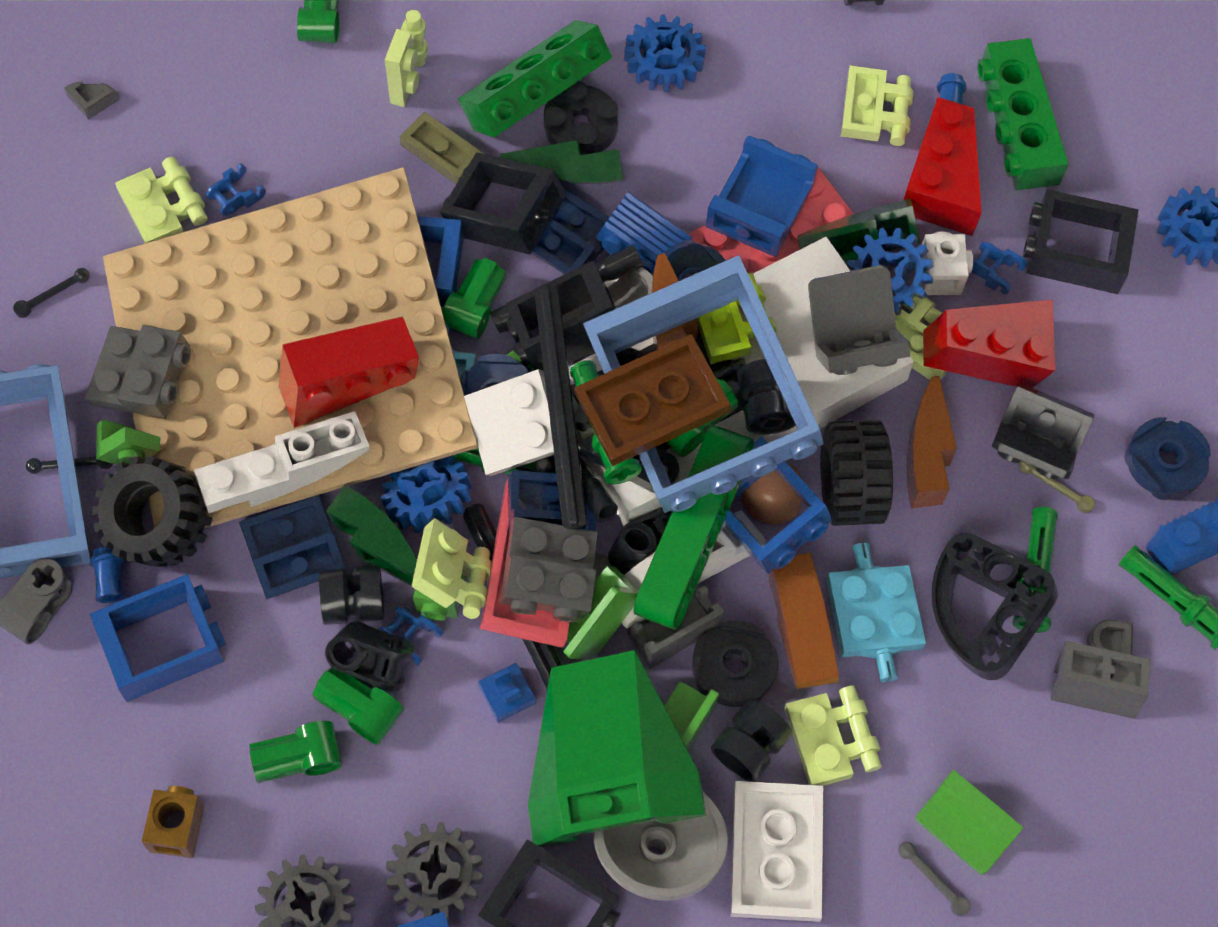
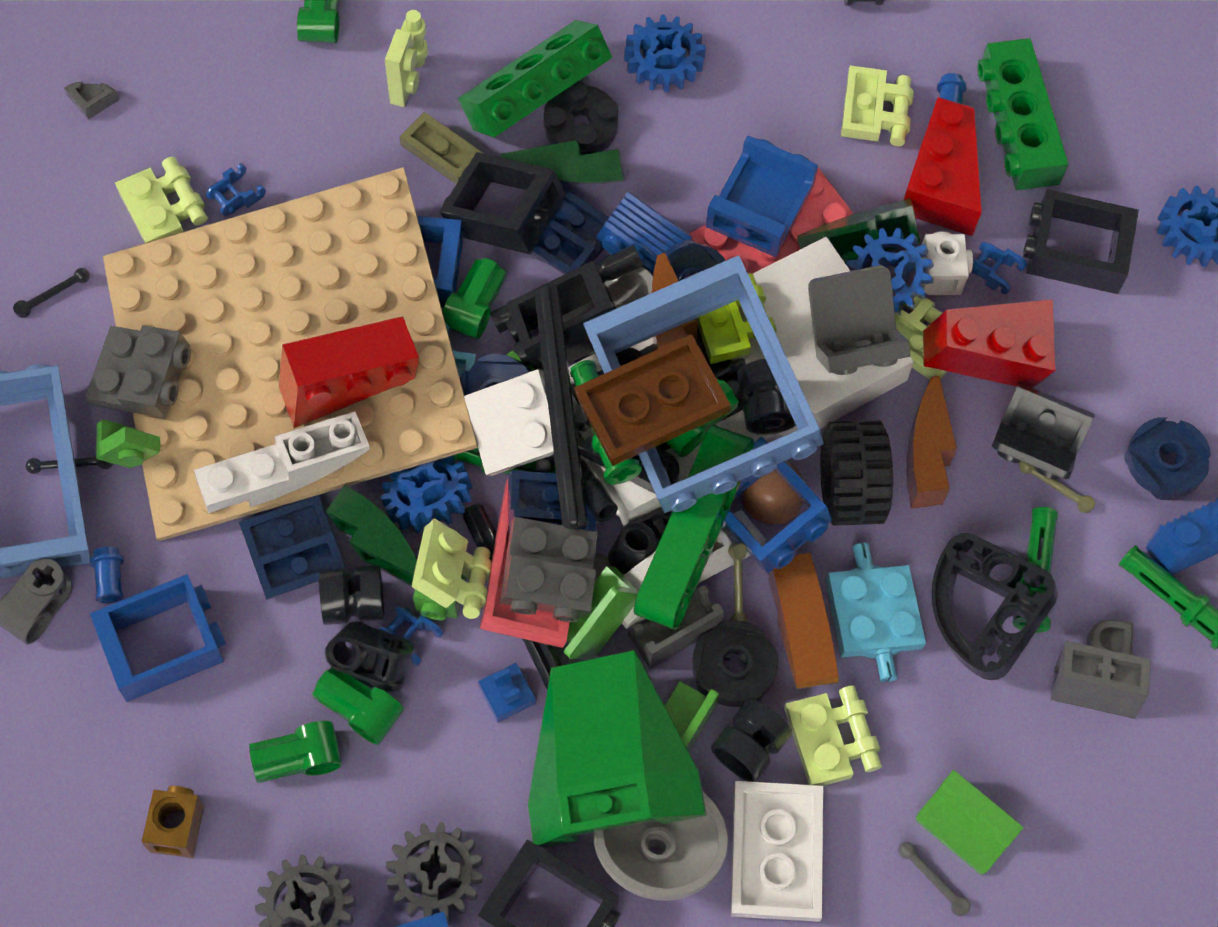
(122, 508): black tyre -> none
(738, 552): none -> olive hinge

